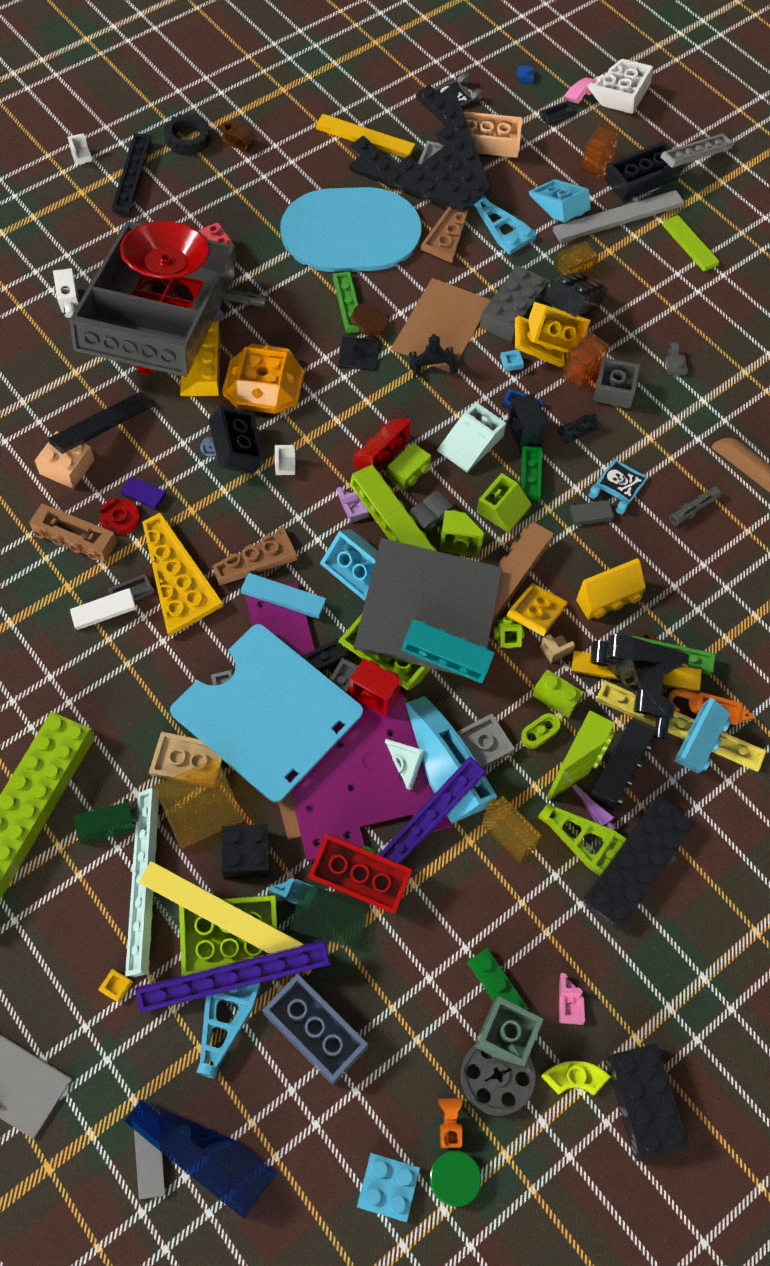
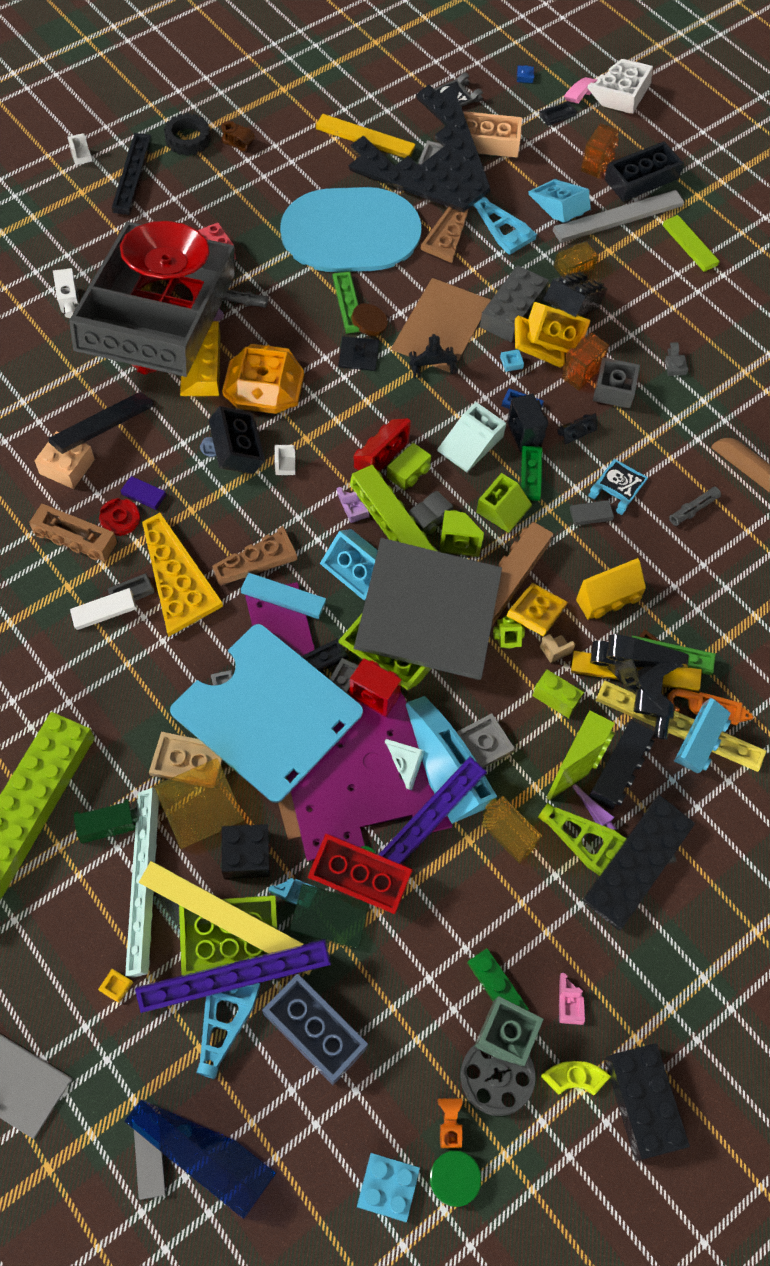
(447, 651): teal brick -> none
(539, 731): lime plate -> none
(697, 150): light grey tile -> none

